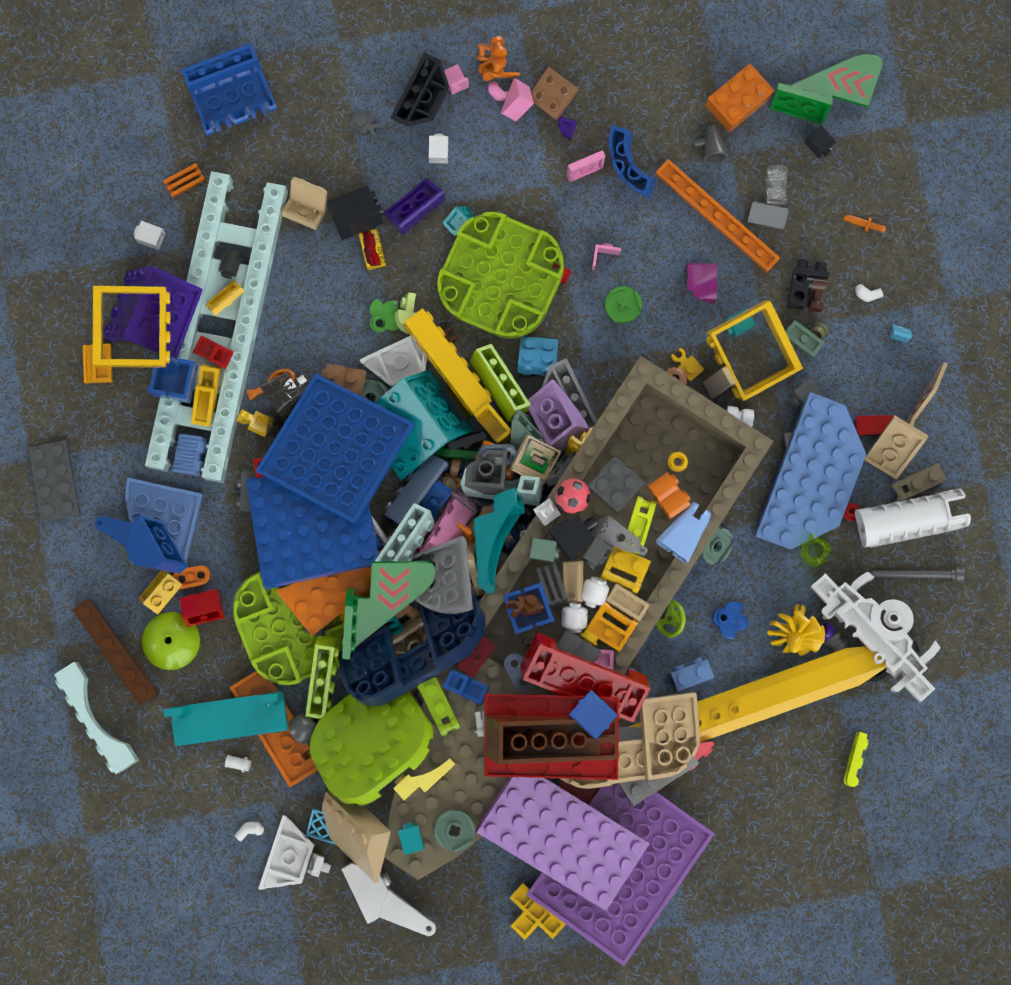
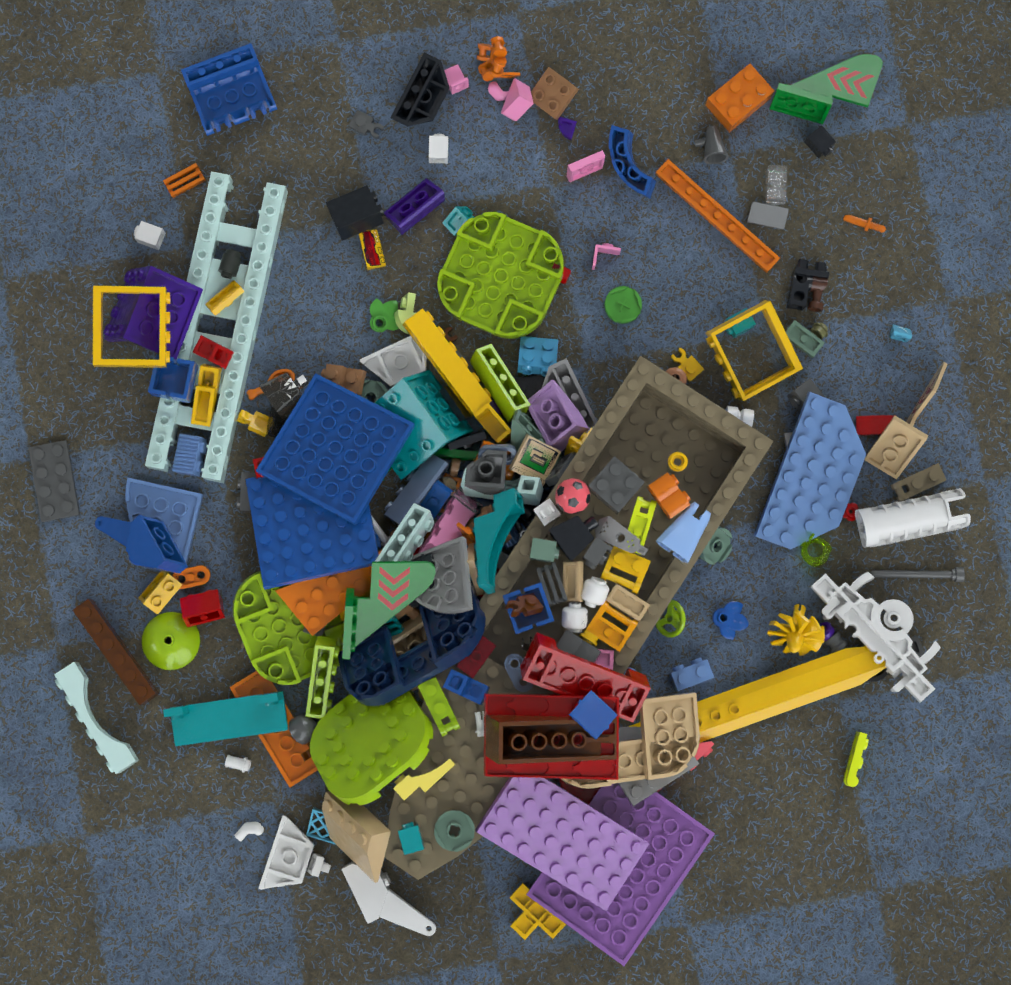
(96, 374): light orange plate -> none
(306, 203): tan bracket -> none
(703, 281): magenta piece -> none
(719, 382): tan tile -> none
(867, 295): white arm -> none

